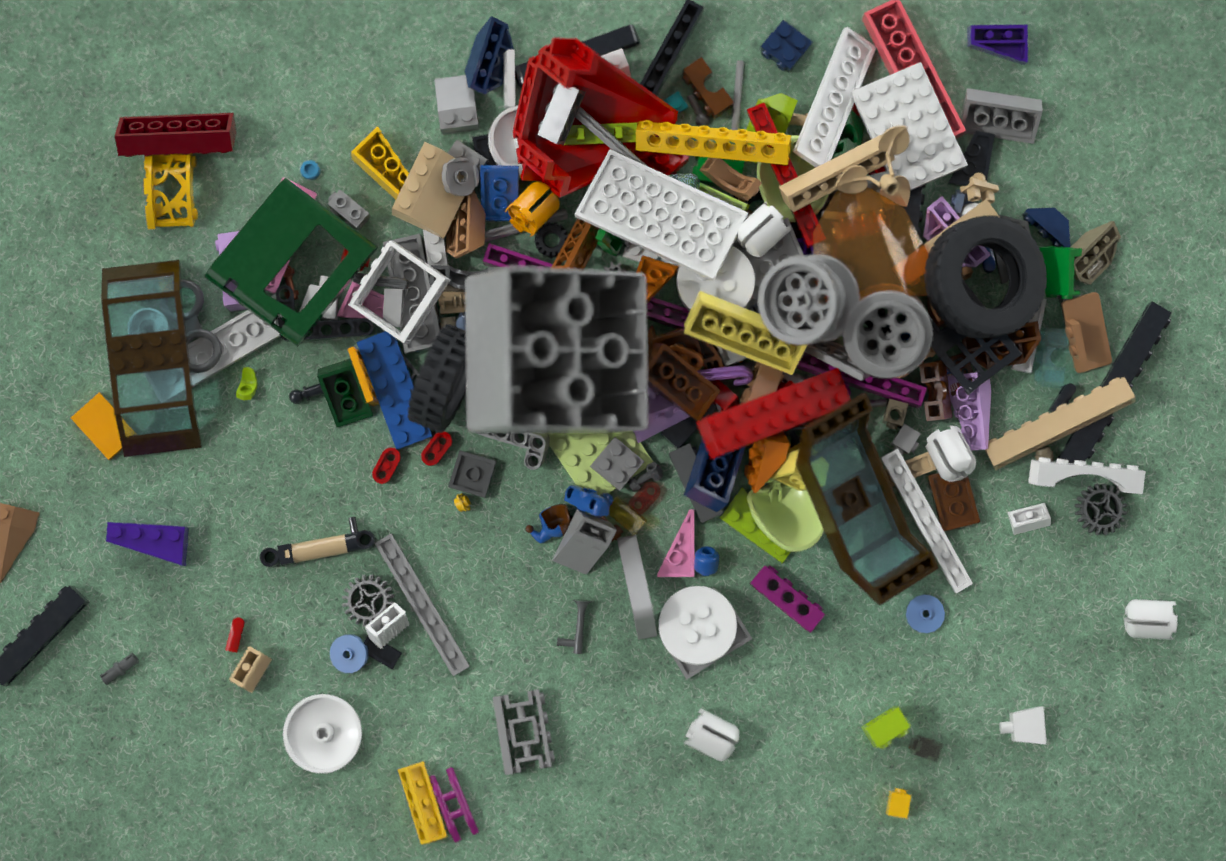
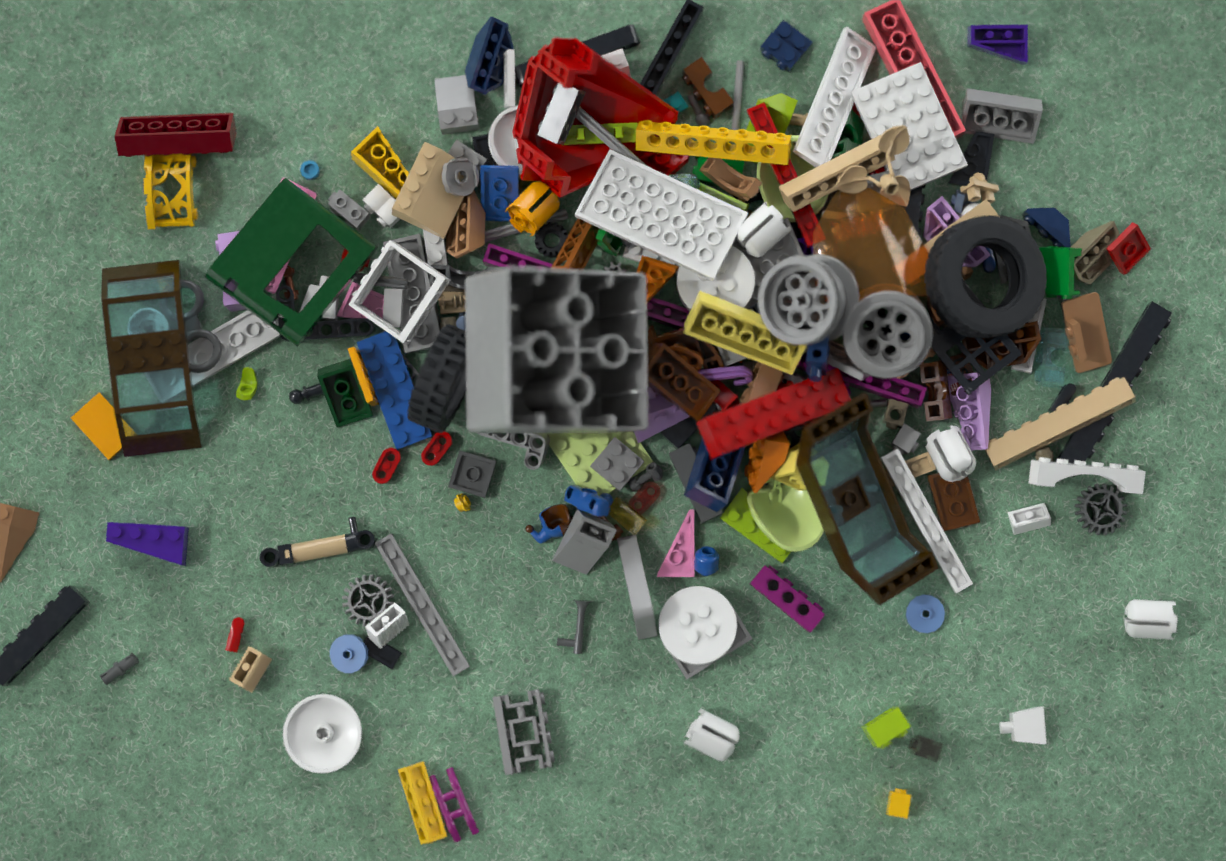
(381, 204): none -> white brick
(817, 359): none -> dark blue torso
(1128, 248): none -> red plate

